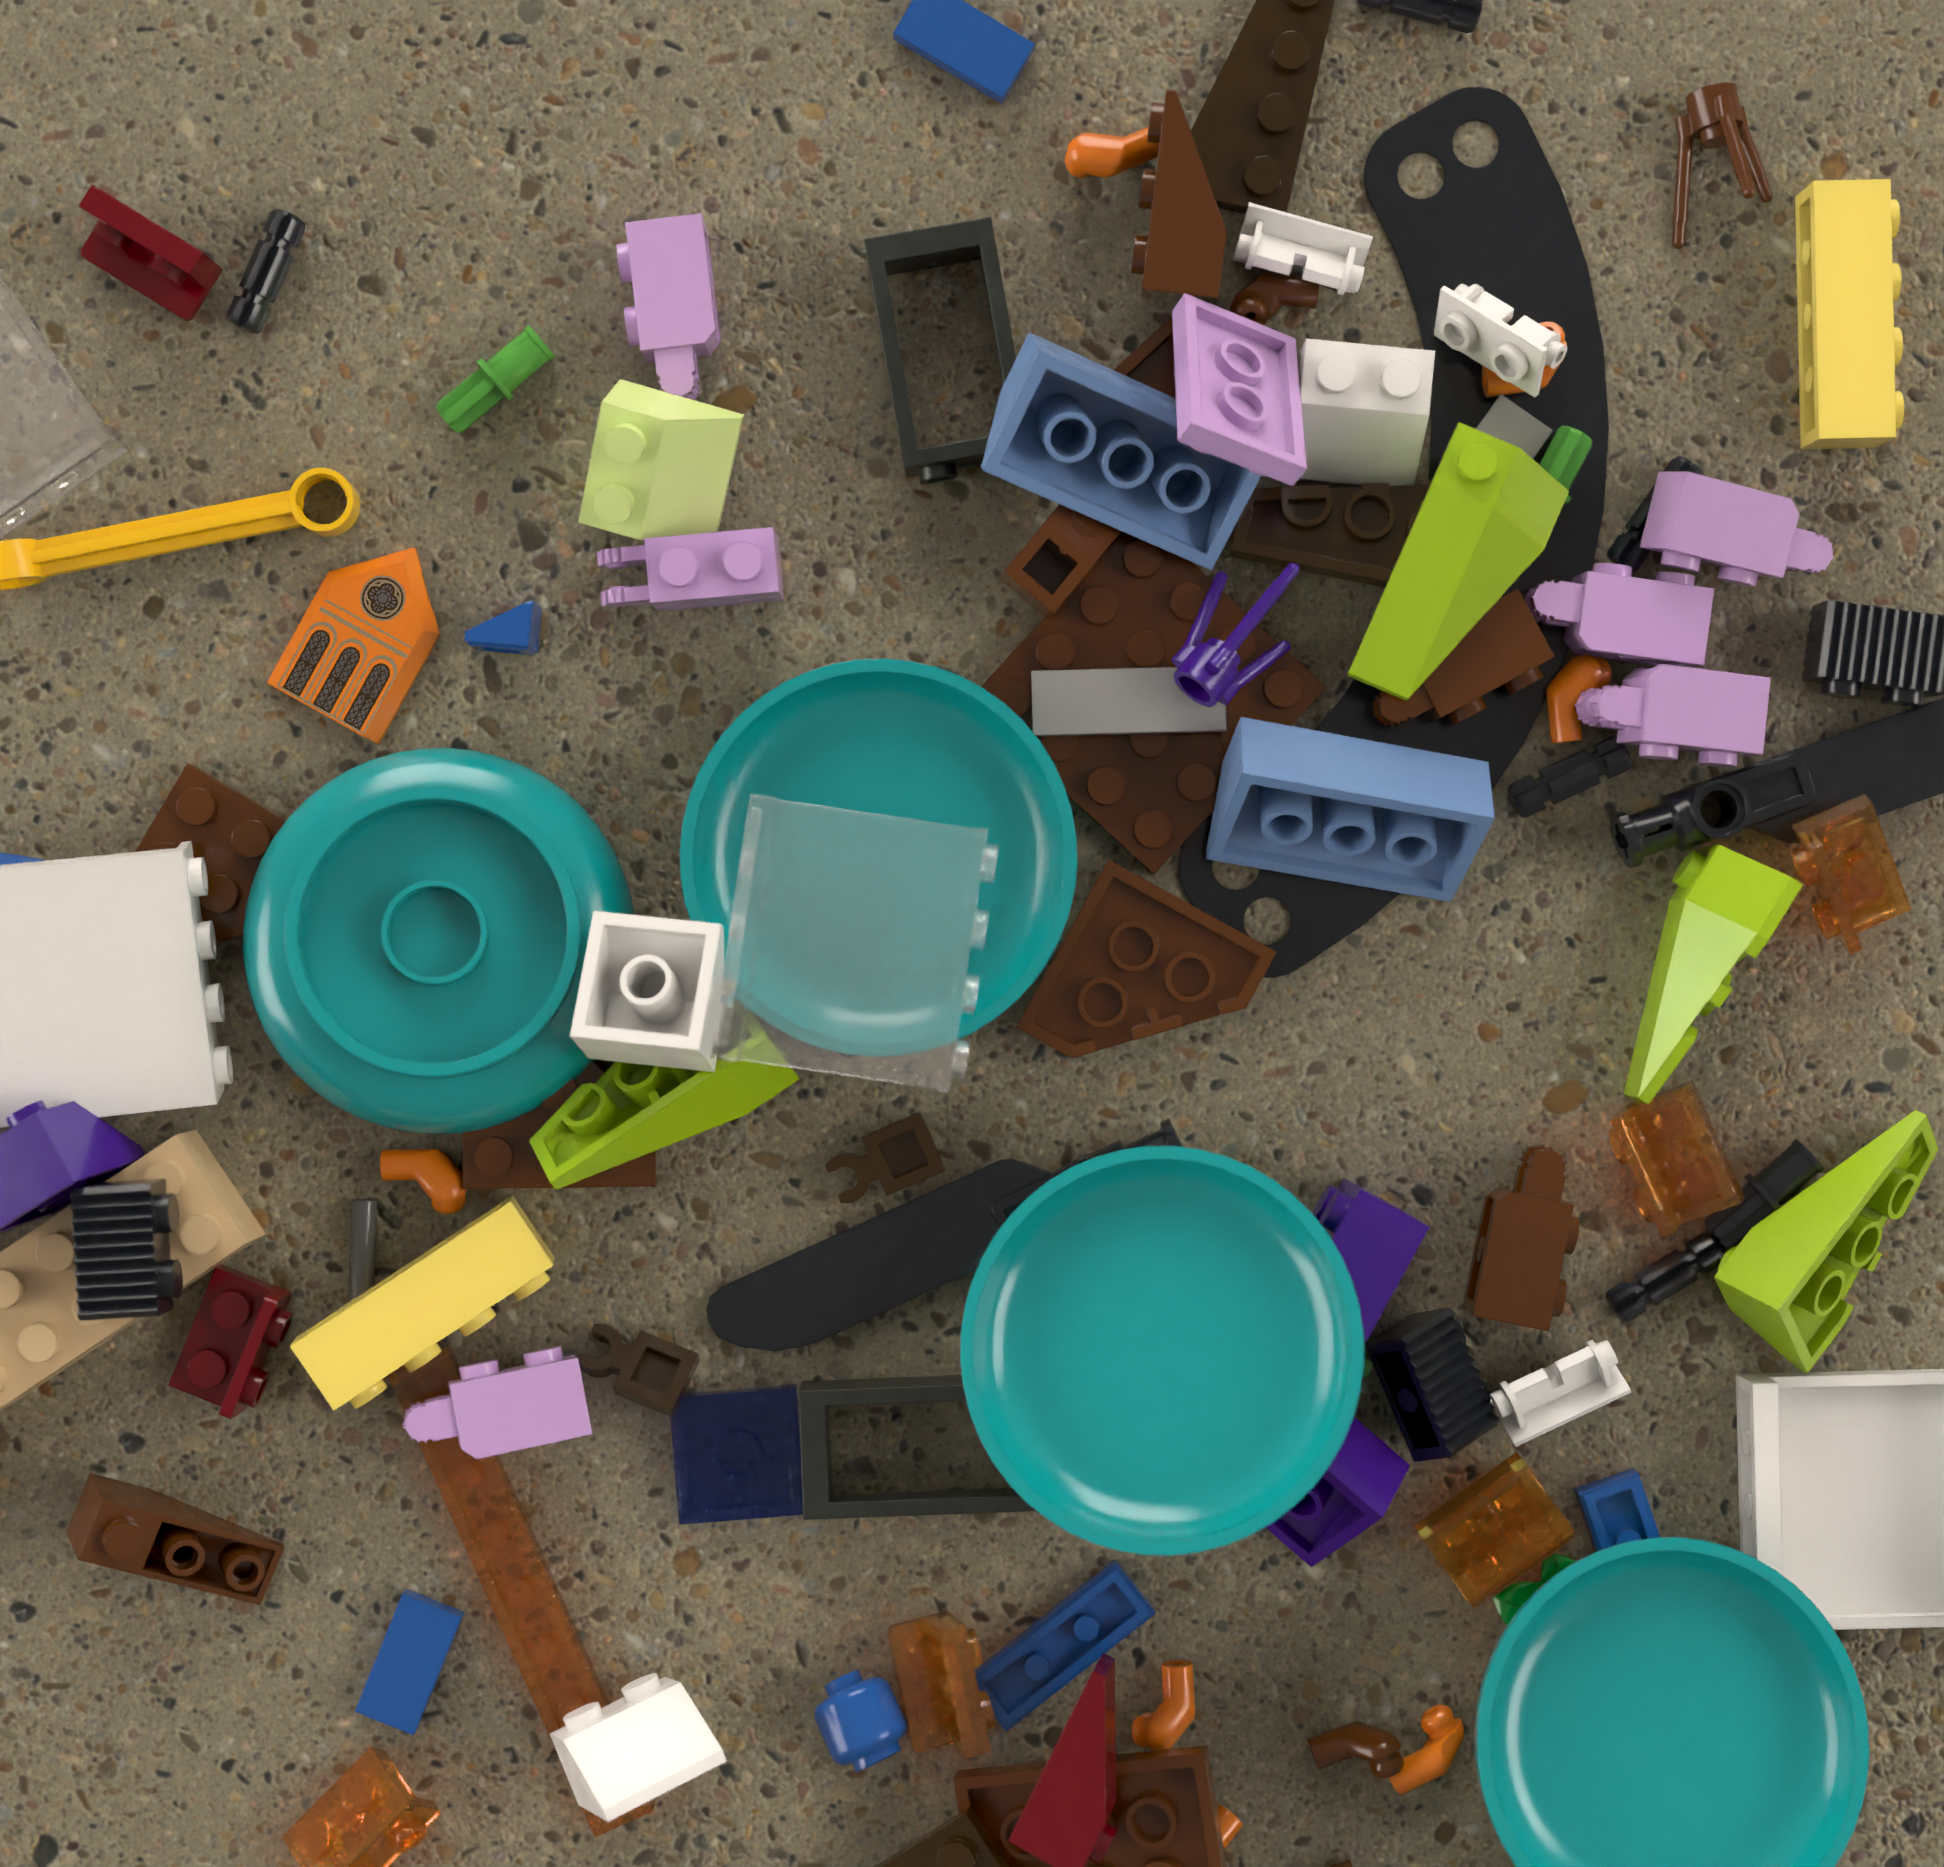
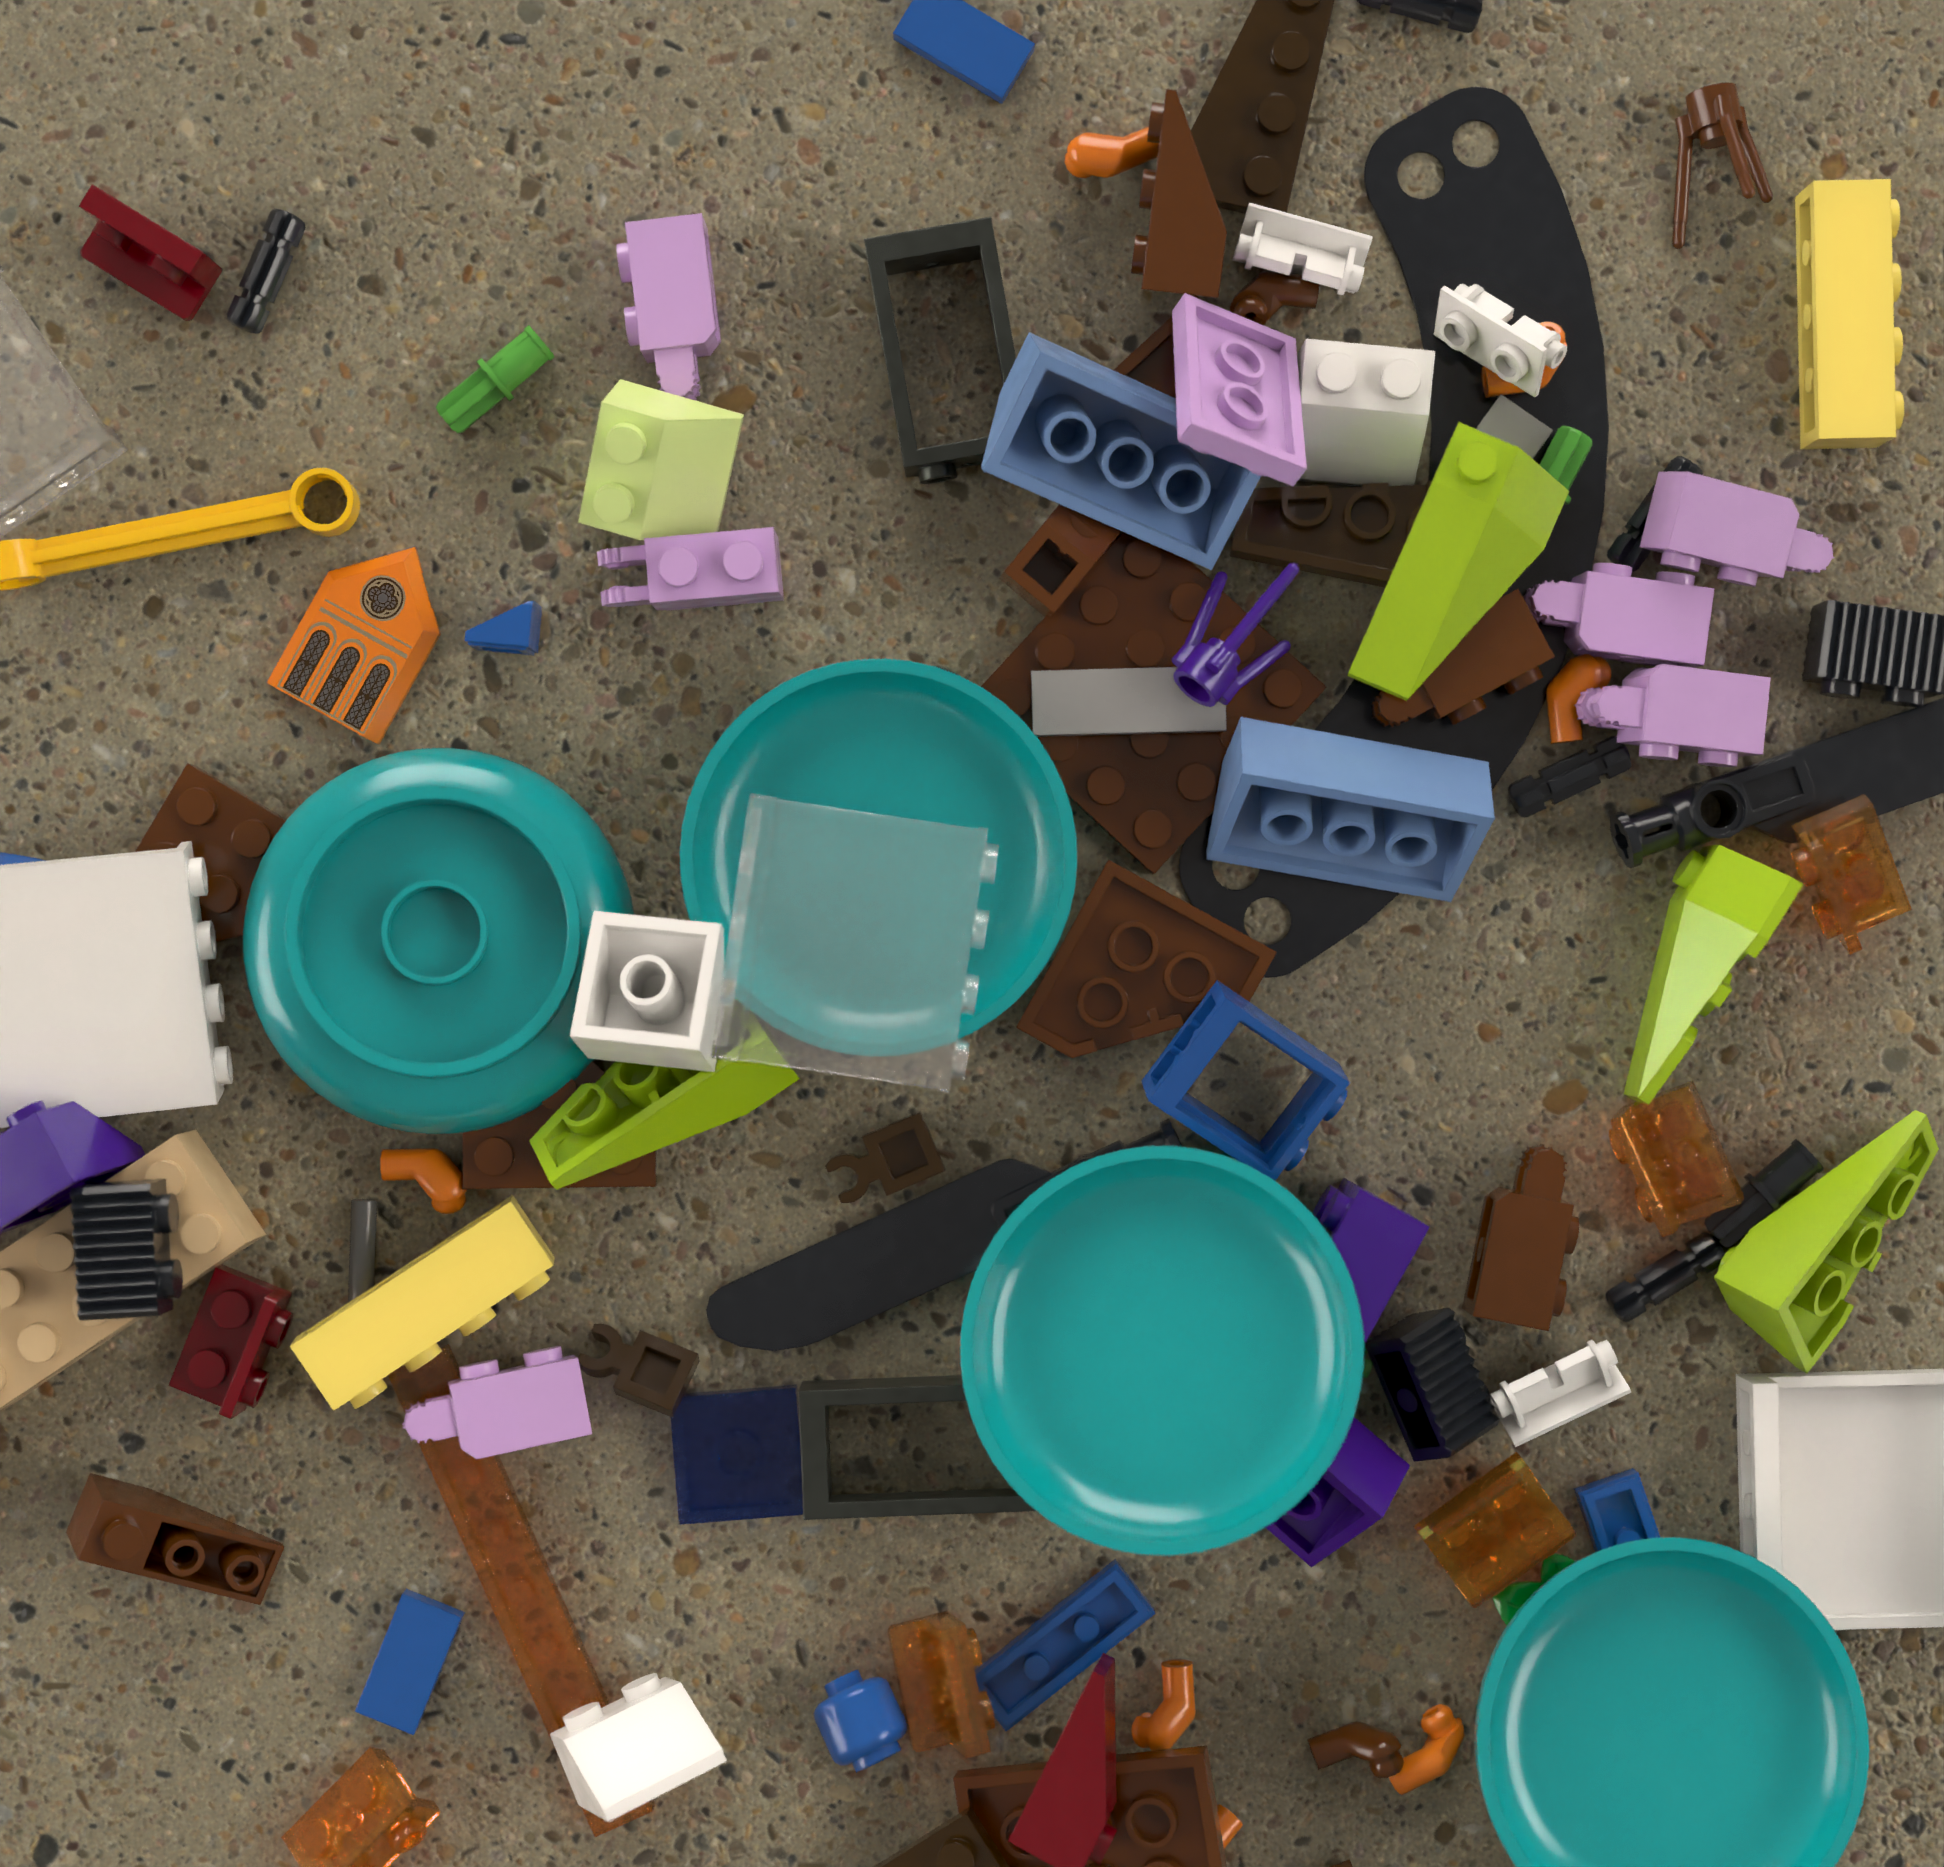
(1196, 1045): none -> blue window

